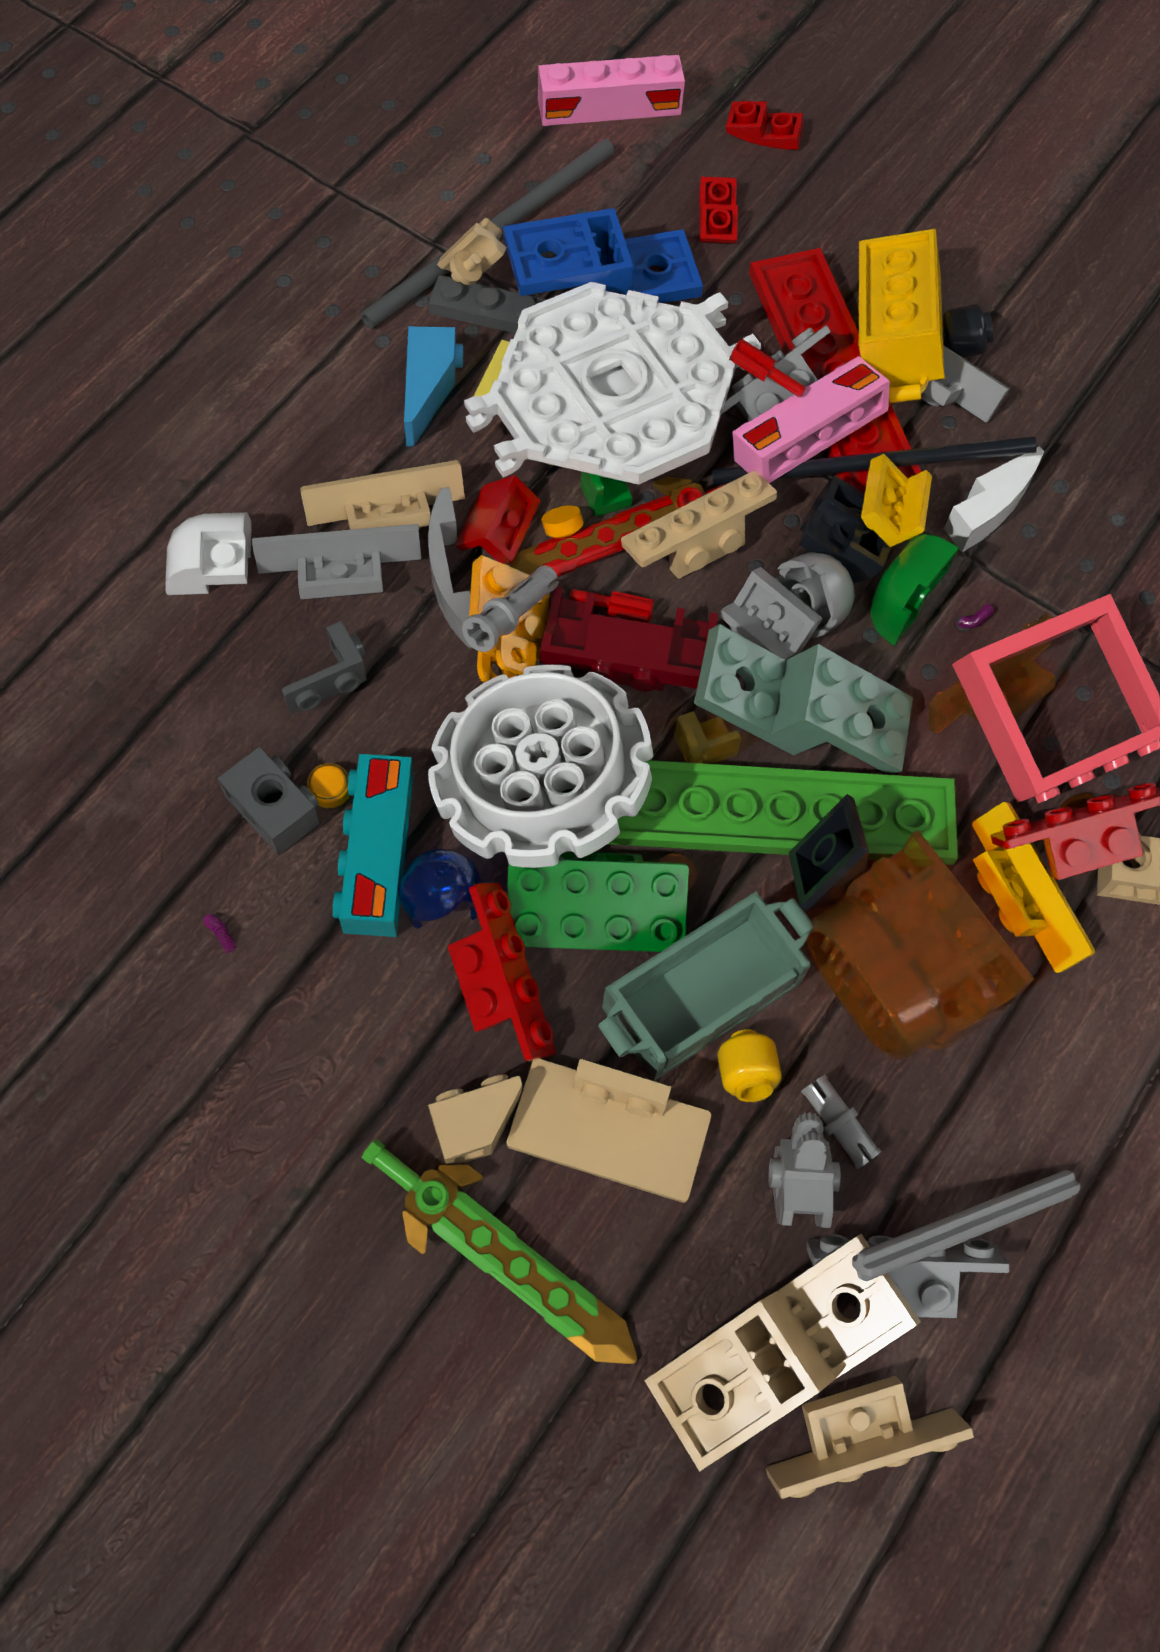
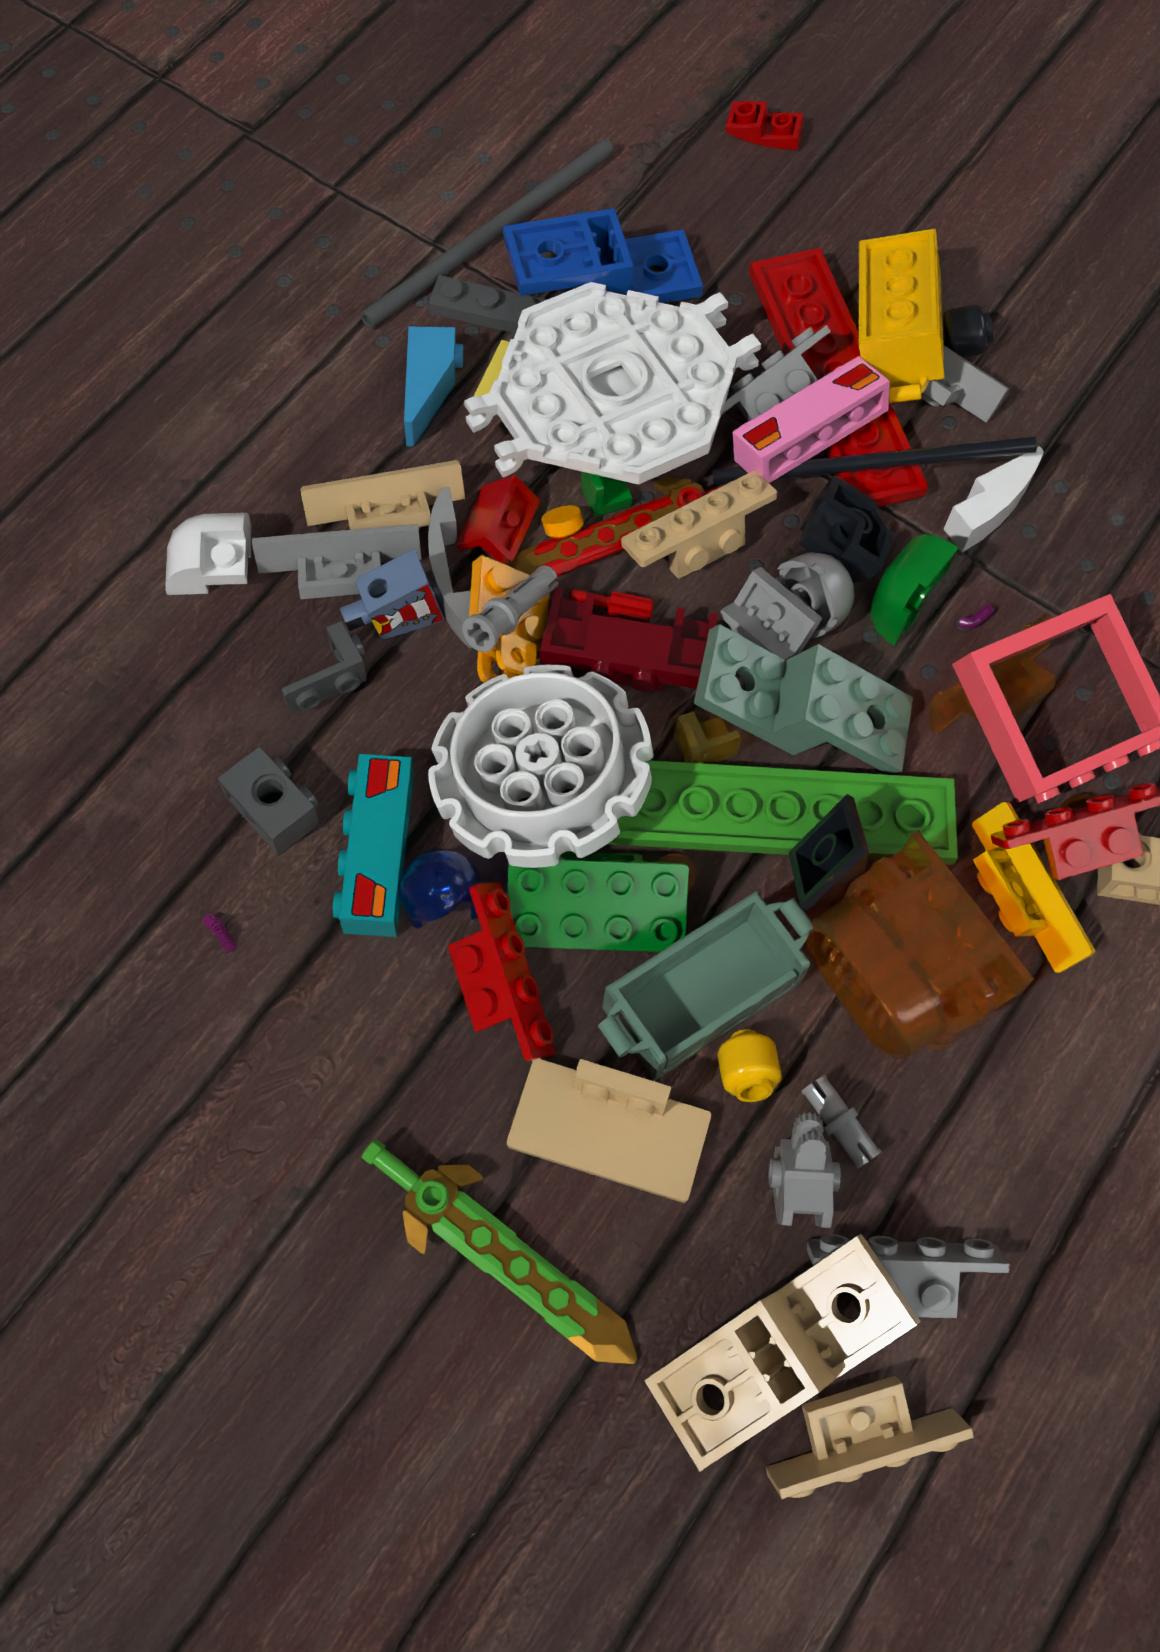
(329, 785): light orange piece -> none
(394, 598): none -> sand blue torso
(473, 252): tan hips -> none
(474, 1121): tan slope -> none
(610, 90): bright pink brick -> none
(718, 210): red slope -> none
(762, 366): red axle -> none
(894, 503): yellow bracket -> none
(964, 1225): light grey axle -> none

